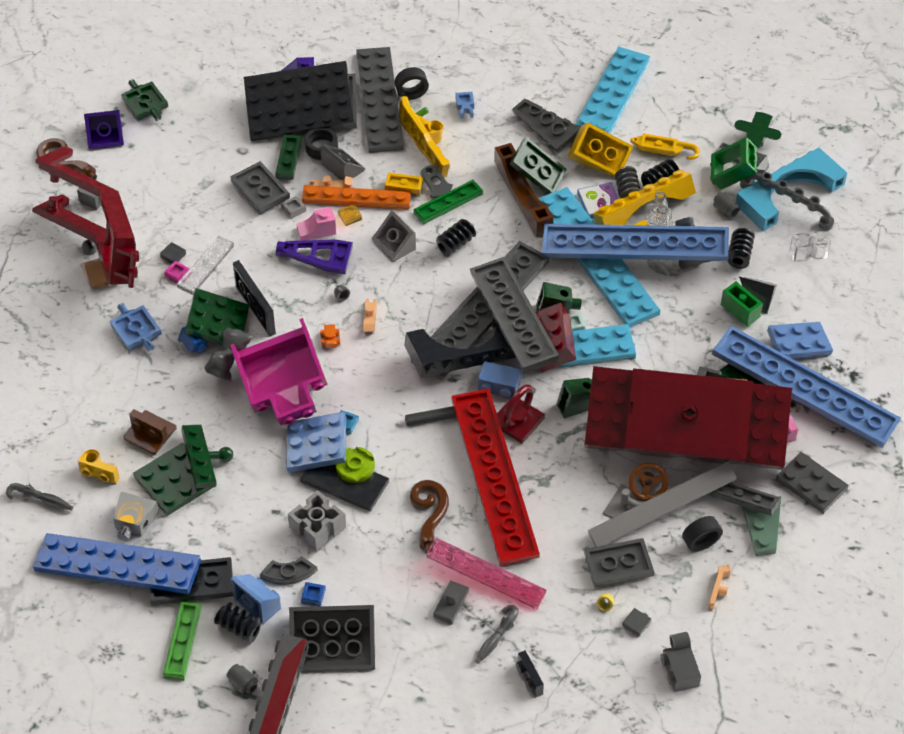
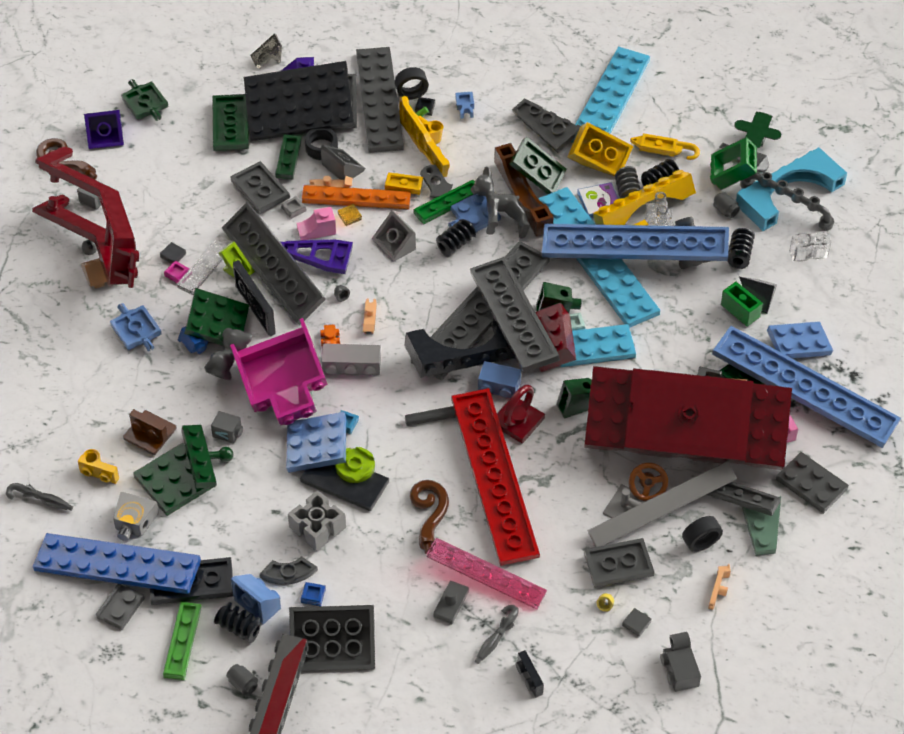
(120, 606): none -> dark grey plate
(226, 427): none -> dark grey brick
(230, 122): none -> dark green plate
(231, 254): none -> lime slope
(268, 50): none -> clear smoke slope
(273, 263): none -> dark grey plate
(351, 359): none -> light grey brick
(425, 102): none -> black tile
(473, 210): none -> medium blue plate
(499, 202): none -> dark grey animal

